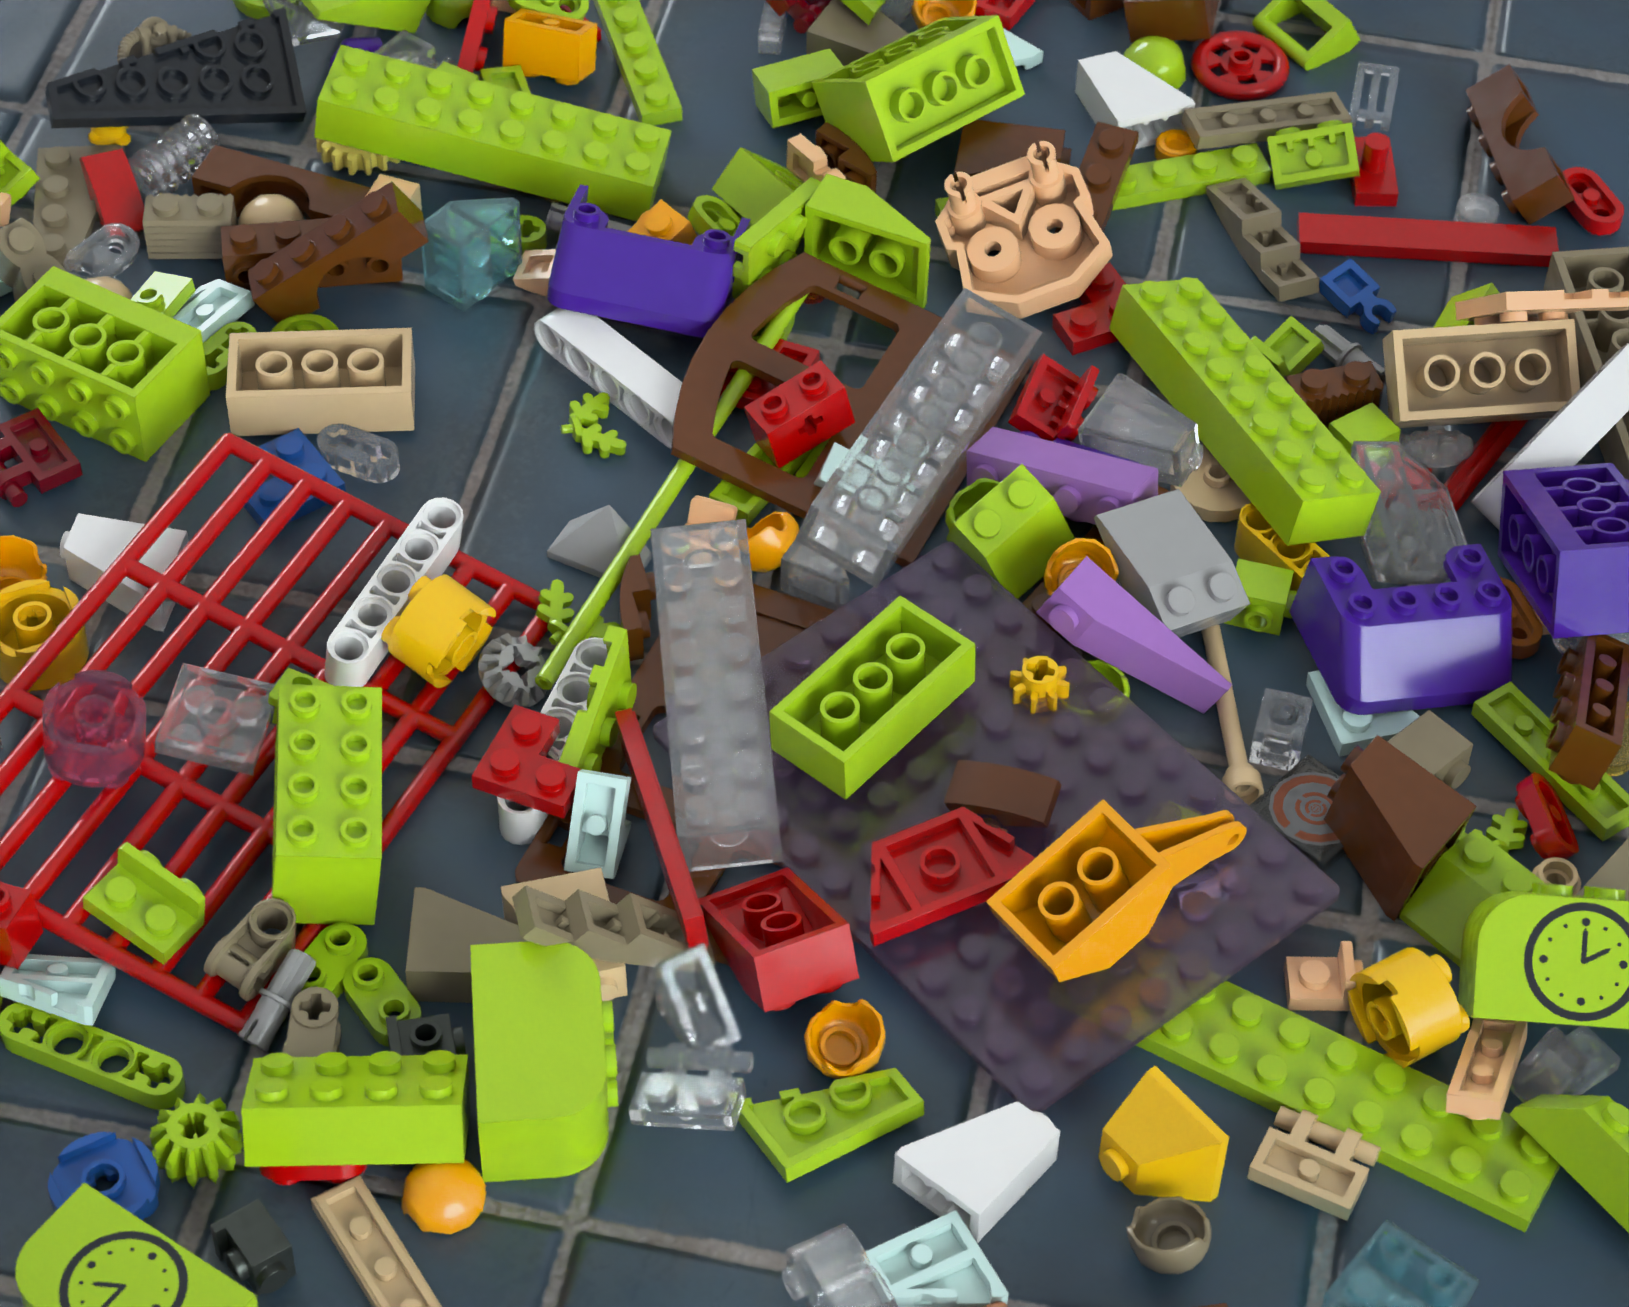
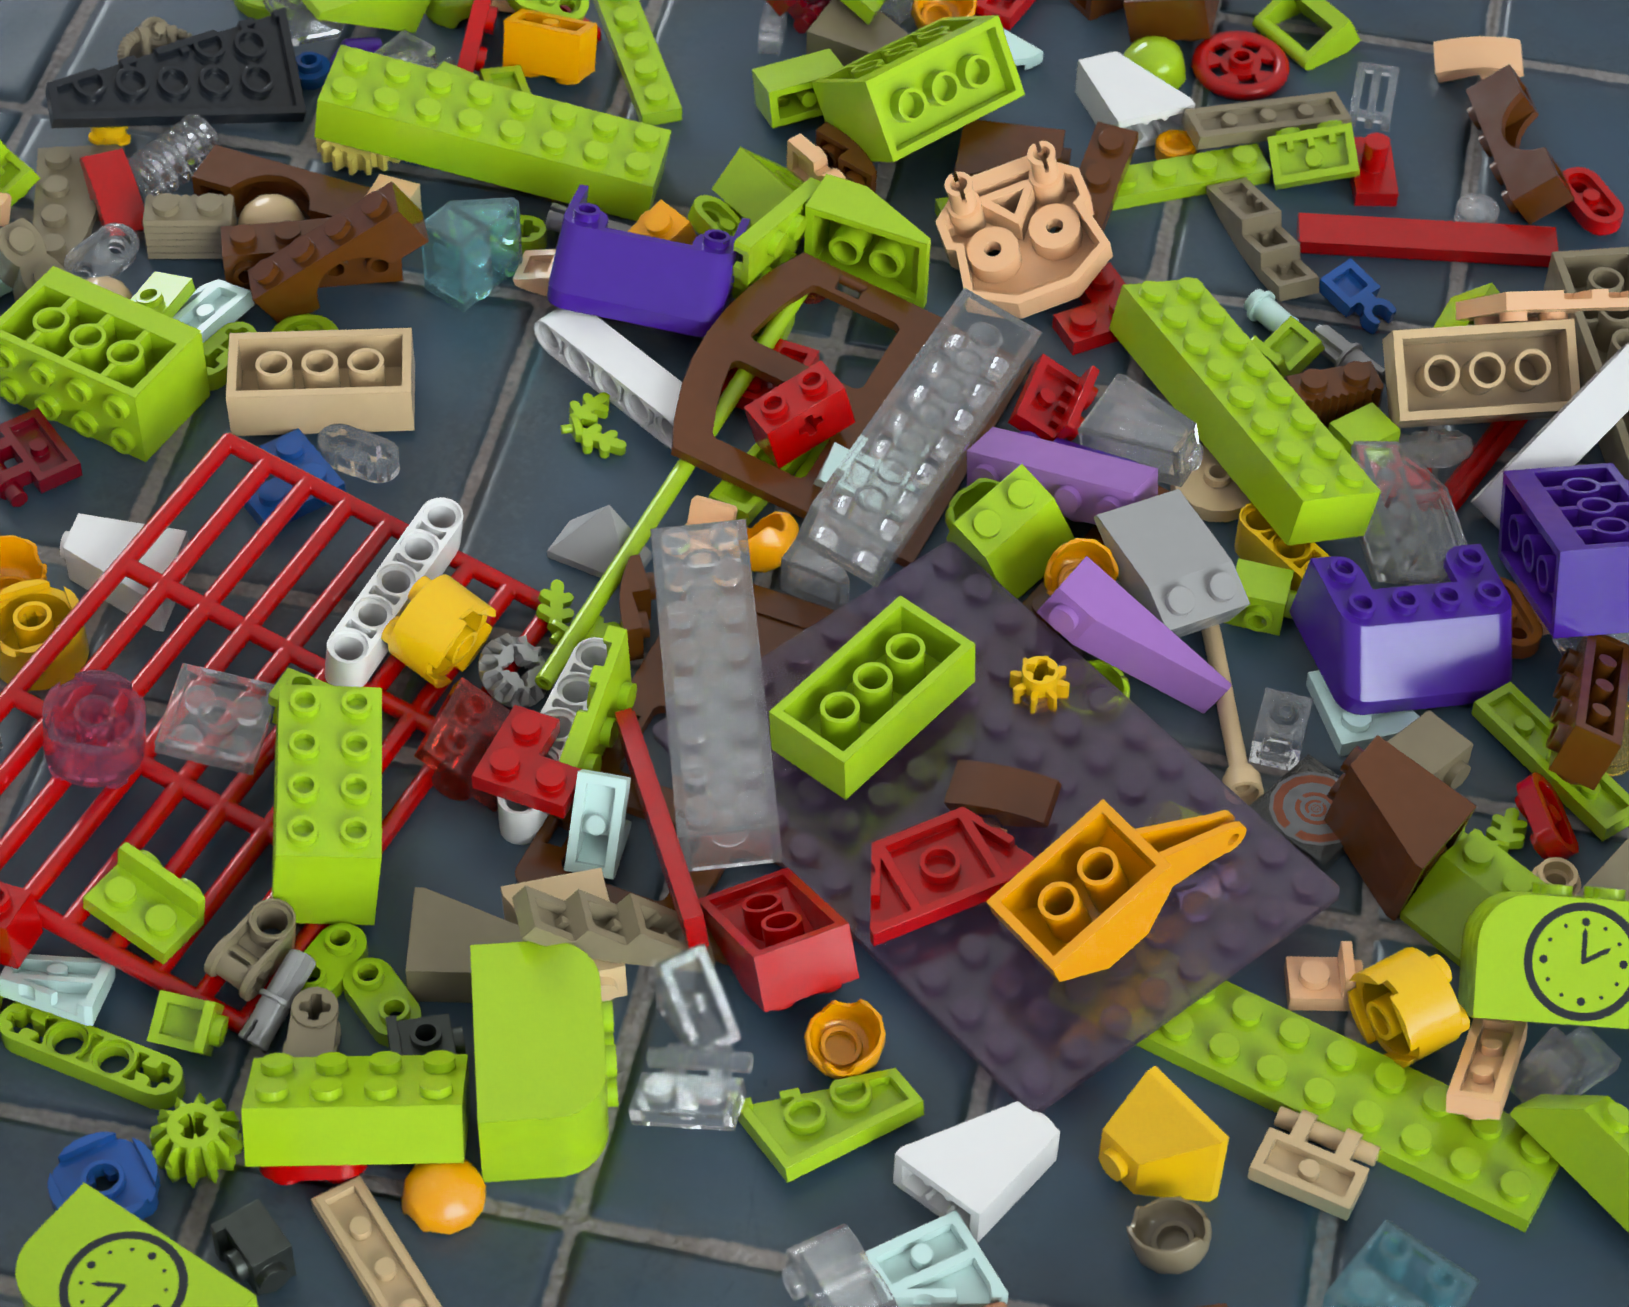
(188, 1023): none -> lime bracket
(312, 70): none -> blue plate
(460, 739): none -> clear red plate
(1263, 308): none -> light aqua pin
(1476, 56): none -> light nougat slope

